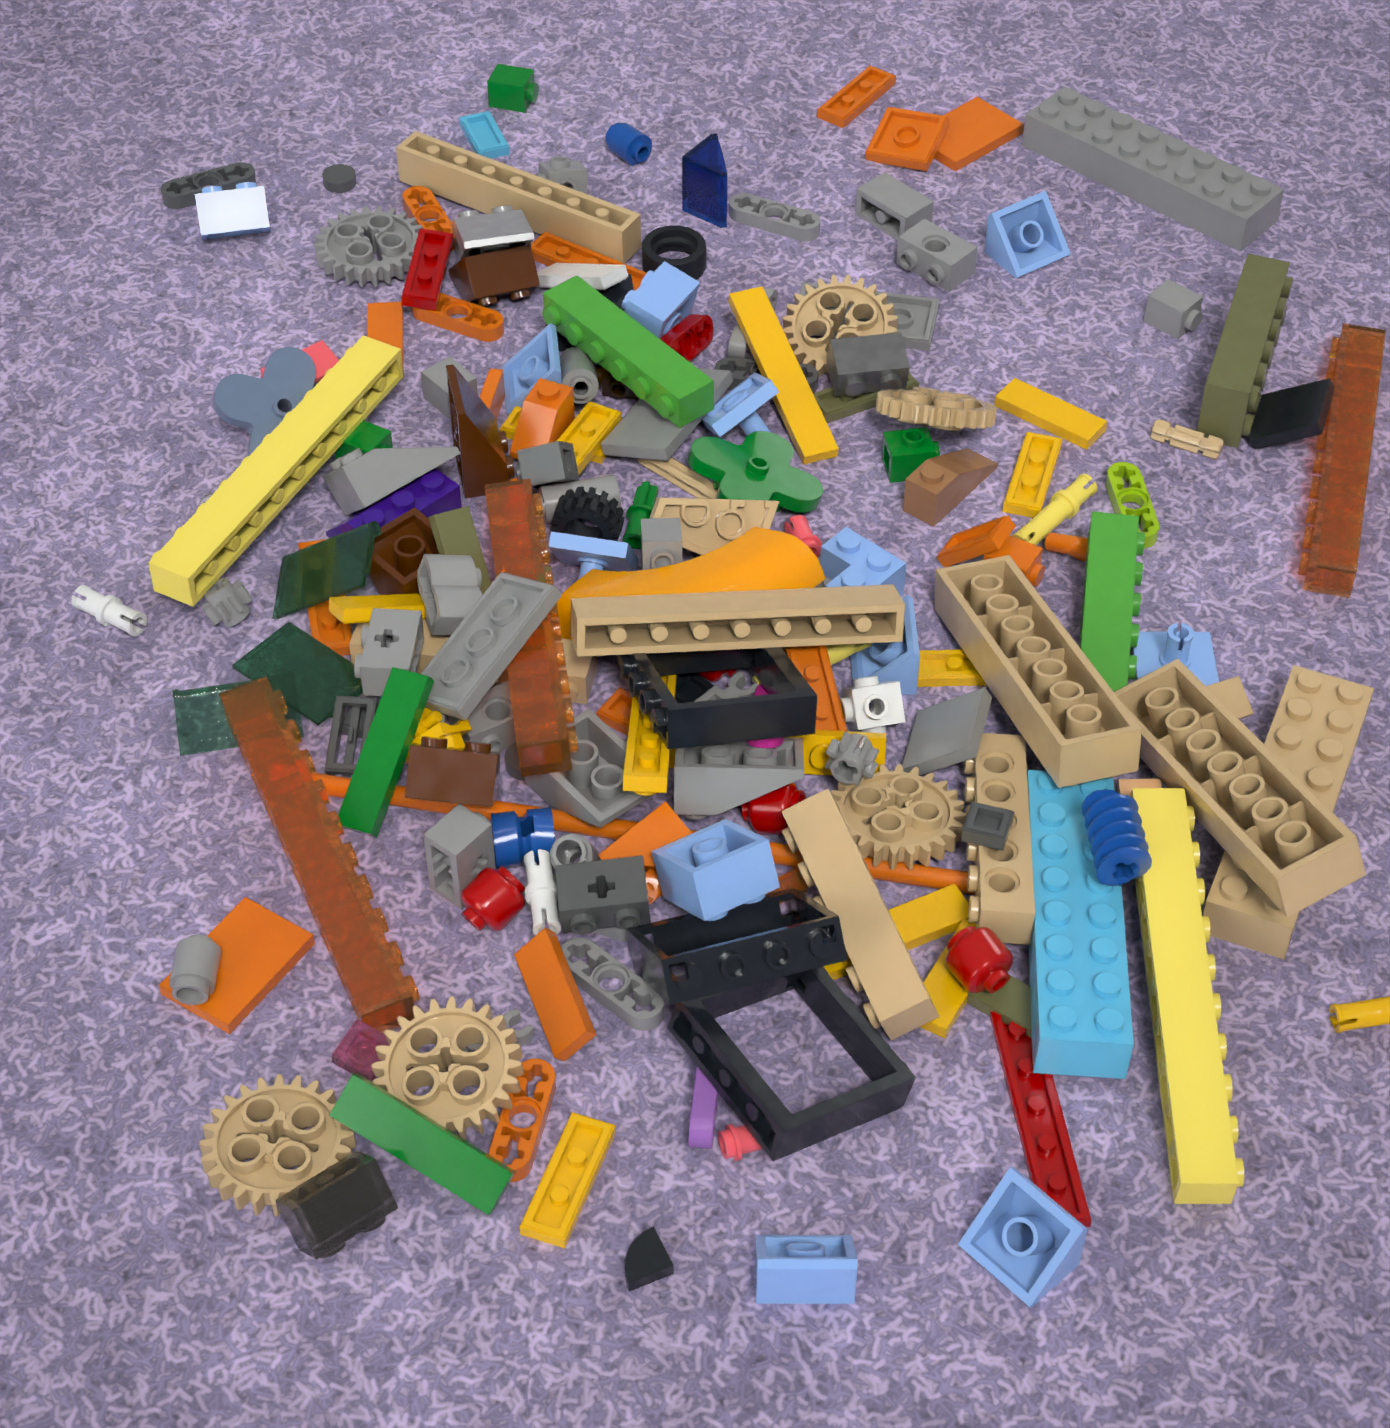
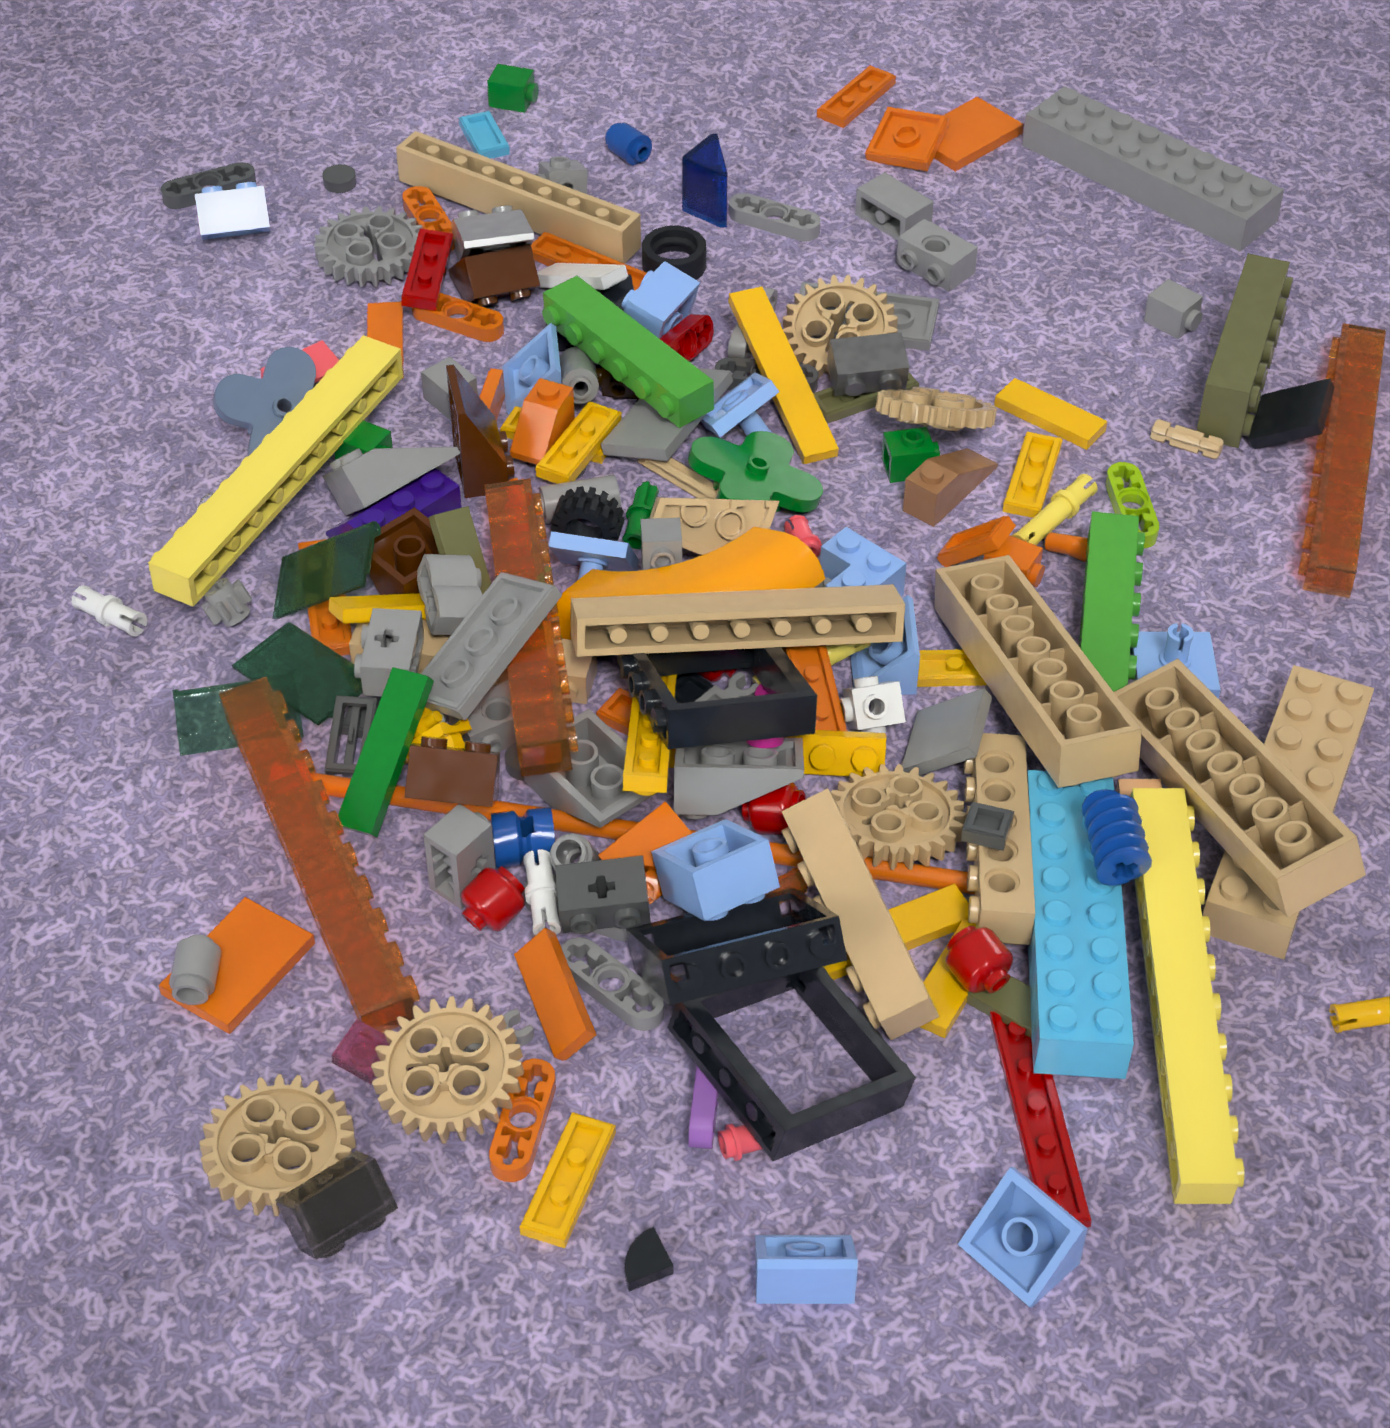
(422, 1143): green tile -> none
(547, 464): brick -> none
(851, 758): light grey gear -> none
(1025, 236): light blue slope -> none
(1233, 696): tan tile -> none

